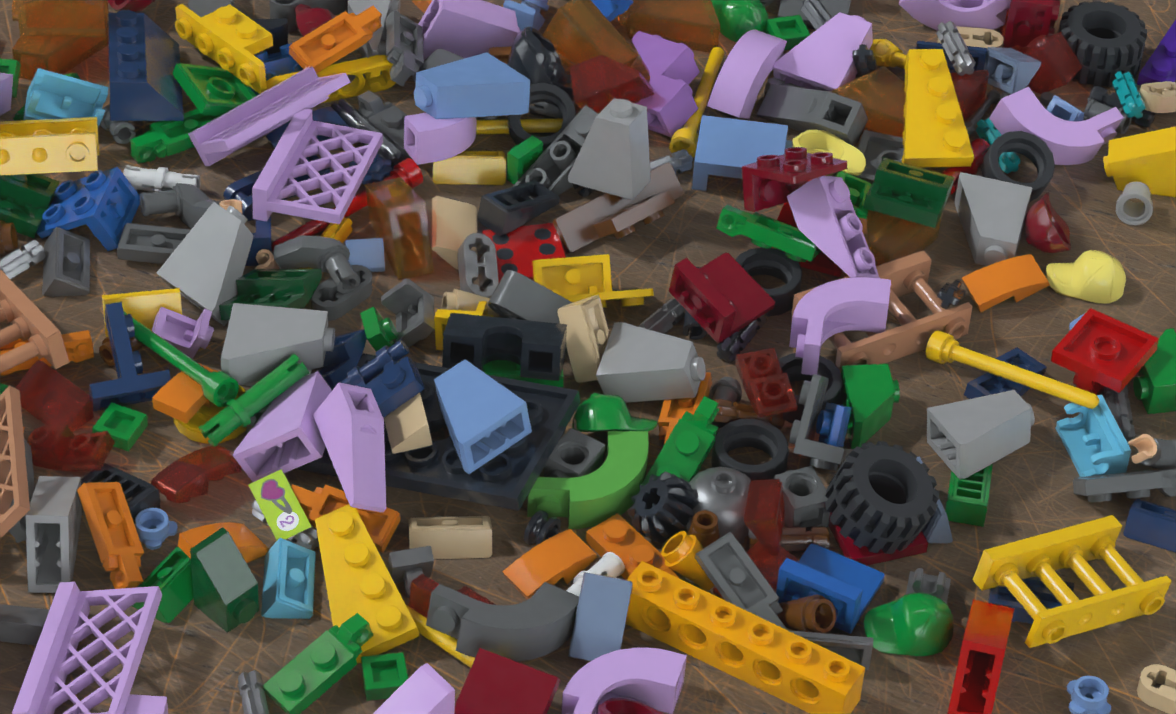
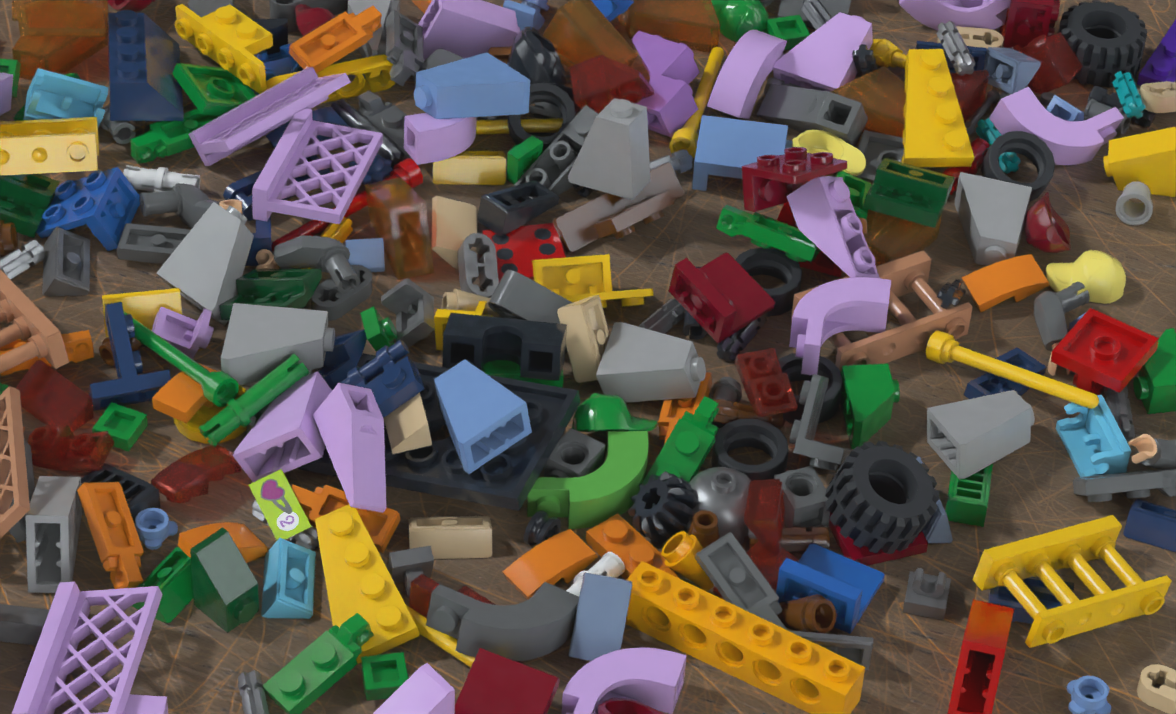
(833, 424): blue slope -> none
(910, 625): green piece -> none
(1050, 315): none -> dark grey arm

